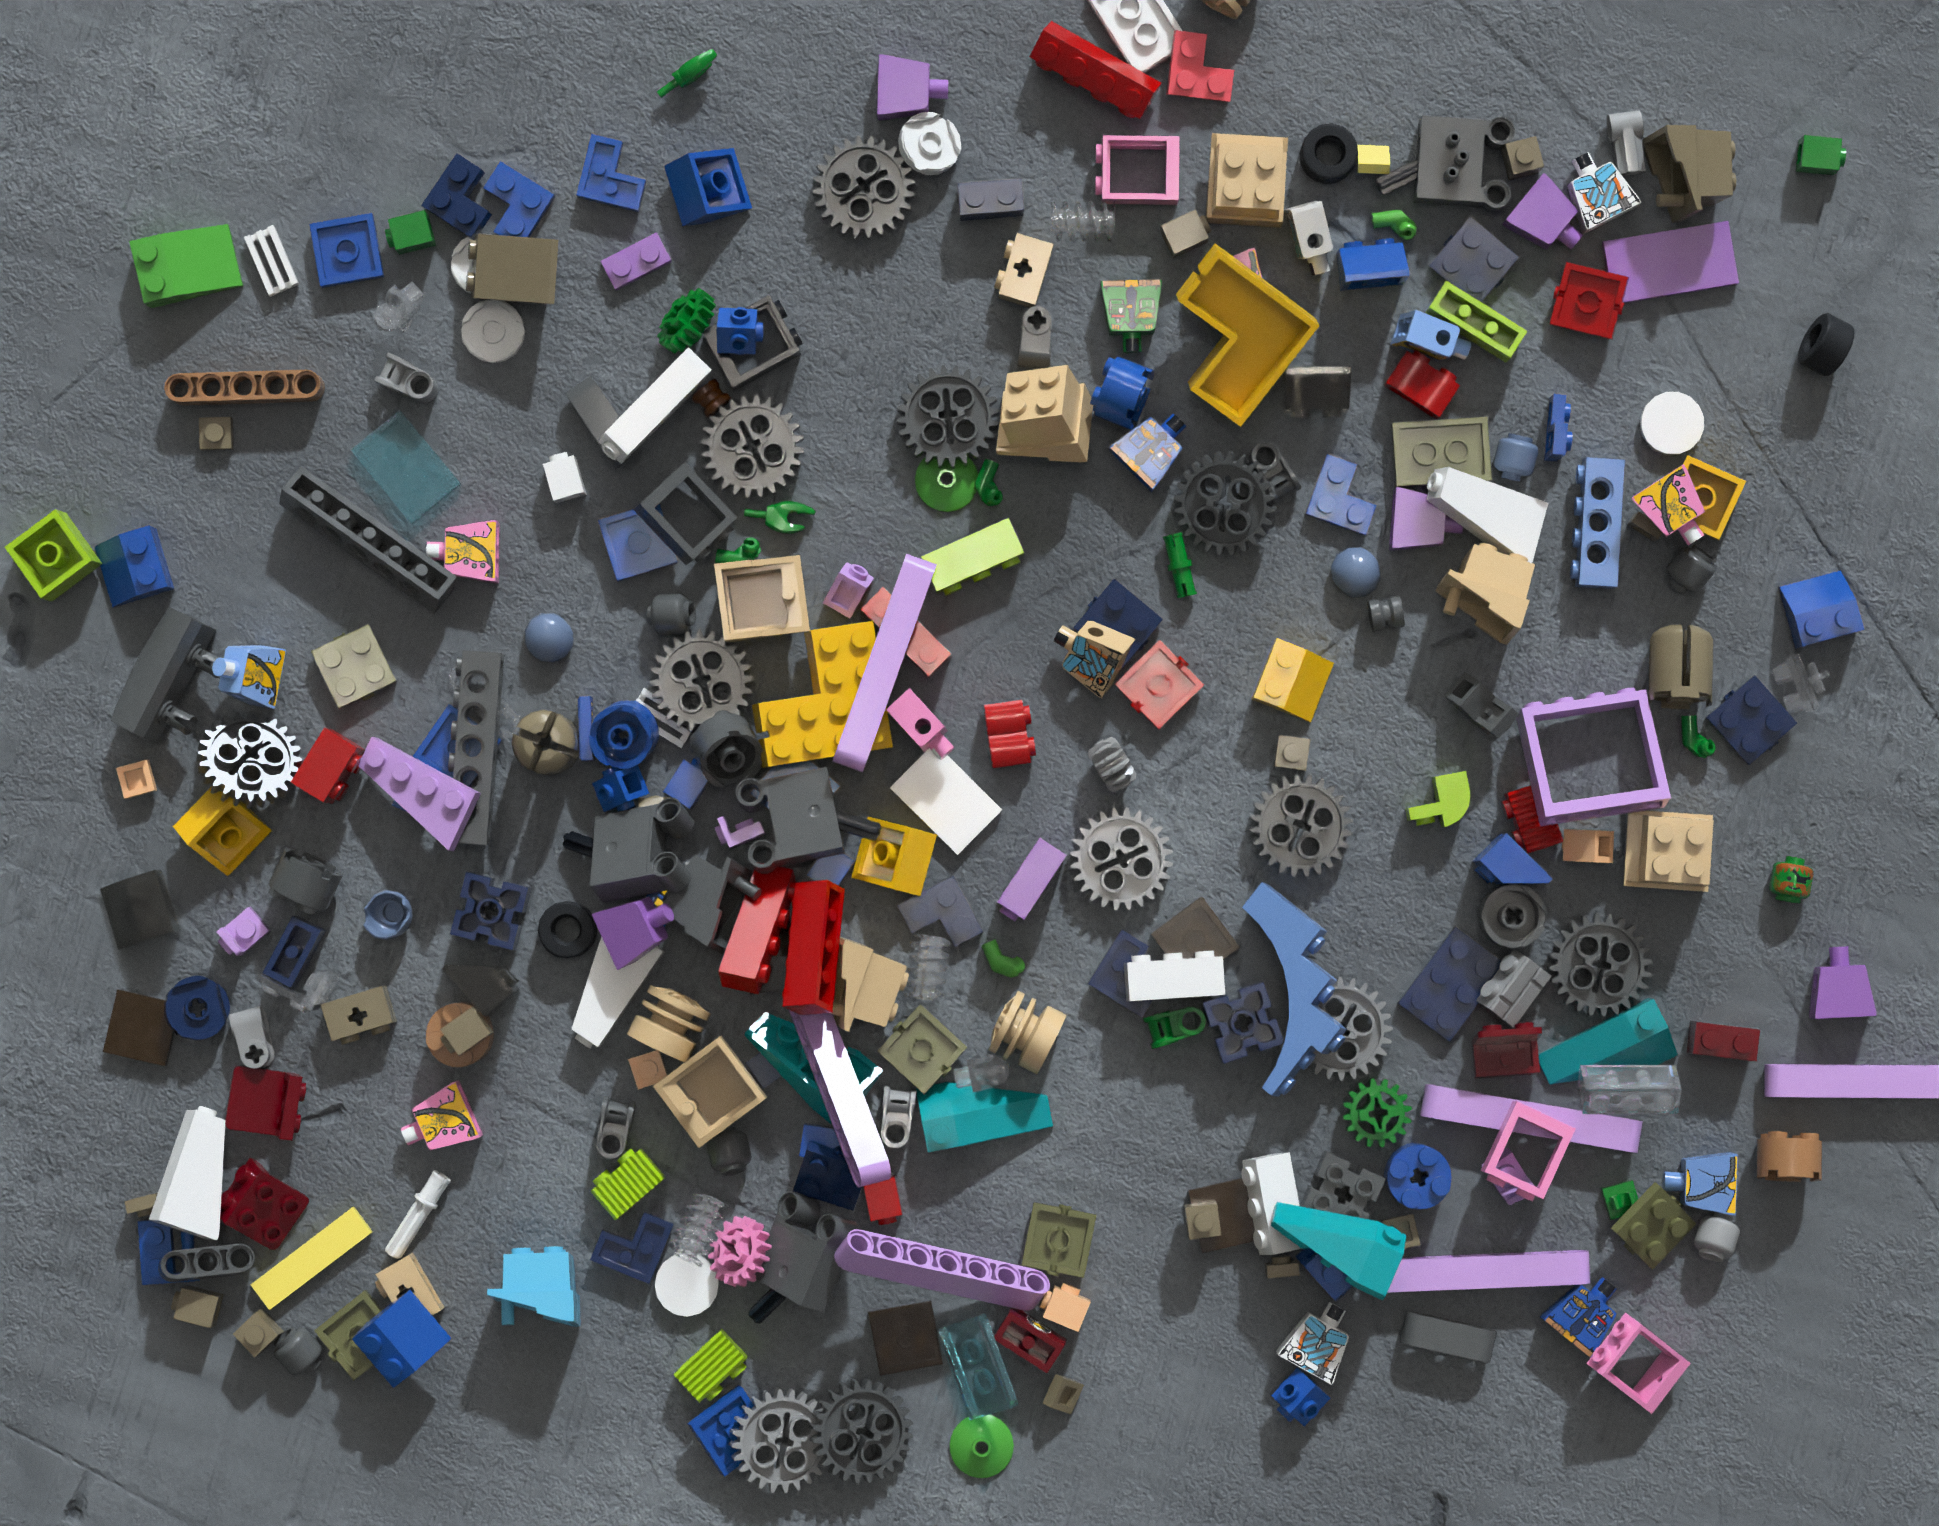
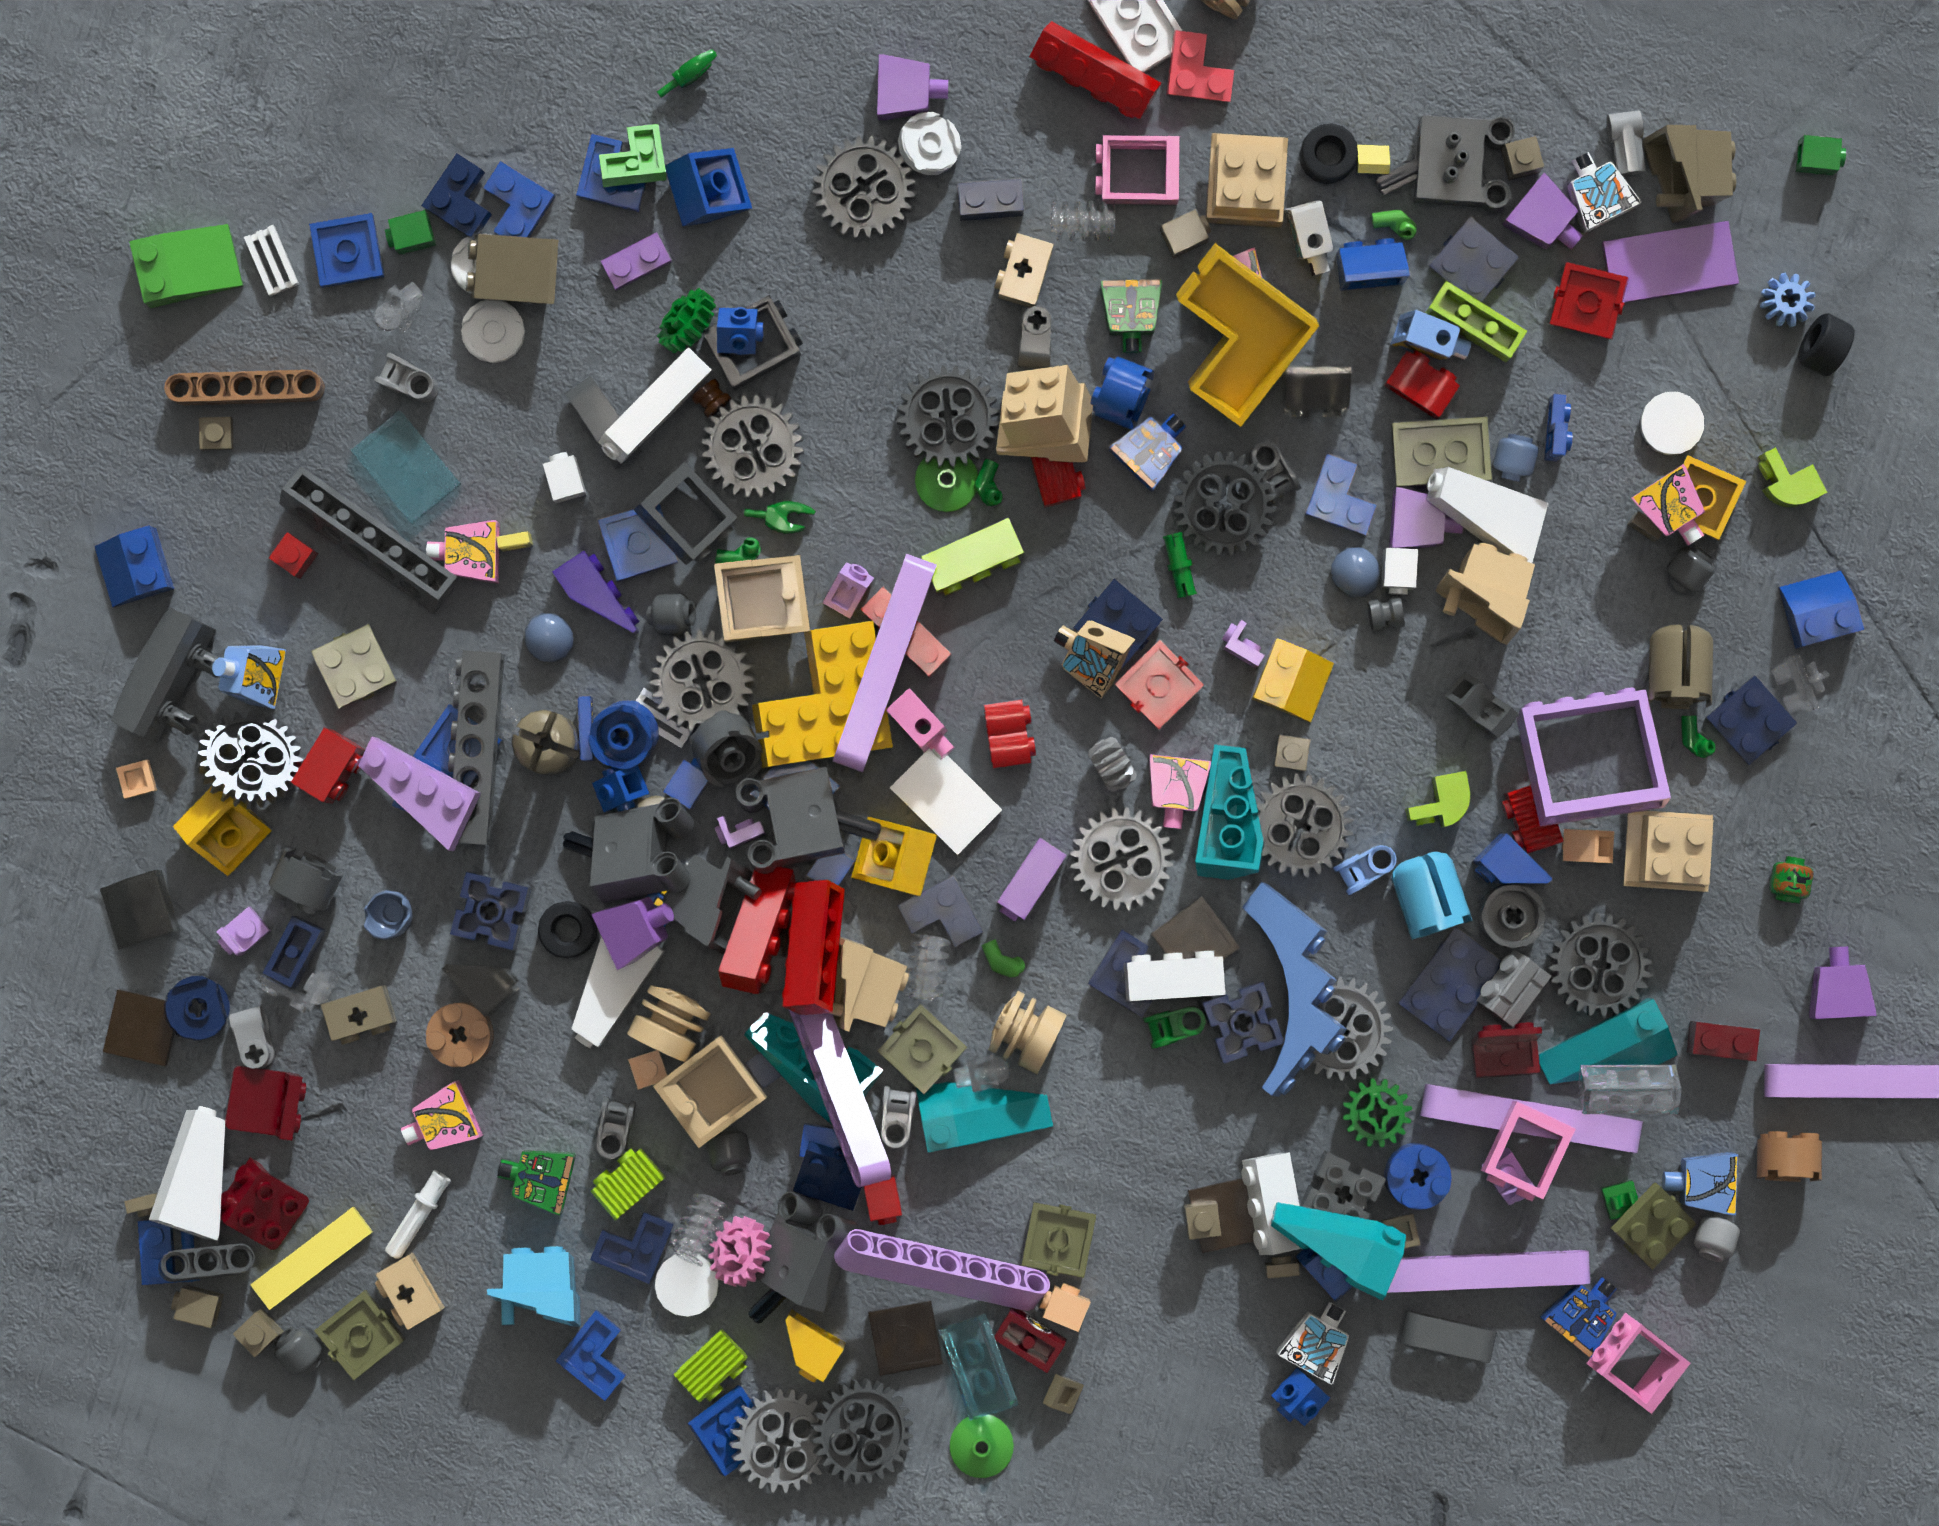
(53, 555): lime brick -> none
(293, 555): none -> red brick
(401, 1338): blue slope -> none
(465, 1031): dark tan brick -> none
(514, 541): none -> light yellow tile
(540, 1178): none -> torso
(584, 1356): none -> blue plate
(587, 587): none -> dark purple slope
(640, 164): none -> plate
(812, 1347): none -> yellow slope
(1057, 481): none -> red brick
(1176, 786): none -> bright pink torso
(1230, 826): none -> teal wedge
(1246, 650): none -> lavender bracket
(1364, 868): none -> light blue piece
(1399, 570): none -> white brick
(1430, 894): none -> medium azure cylinder
(1610, 475): medium blue brick -> none
(1784, 310): none -> light blue gear
(1786, 488): none -> lime brick

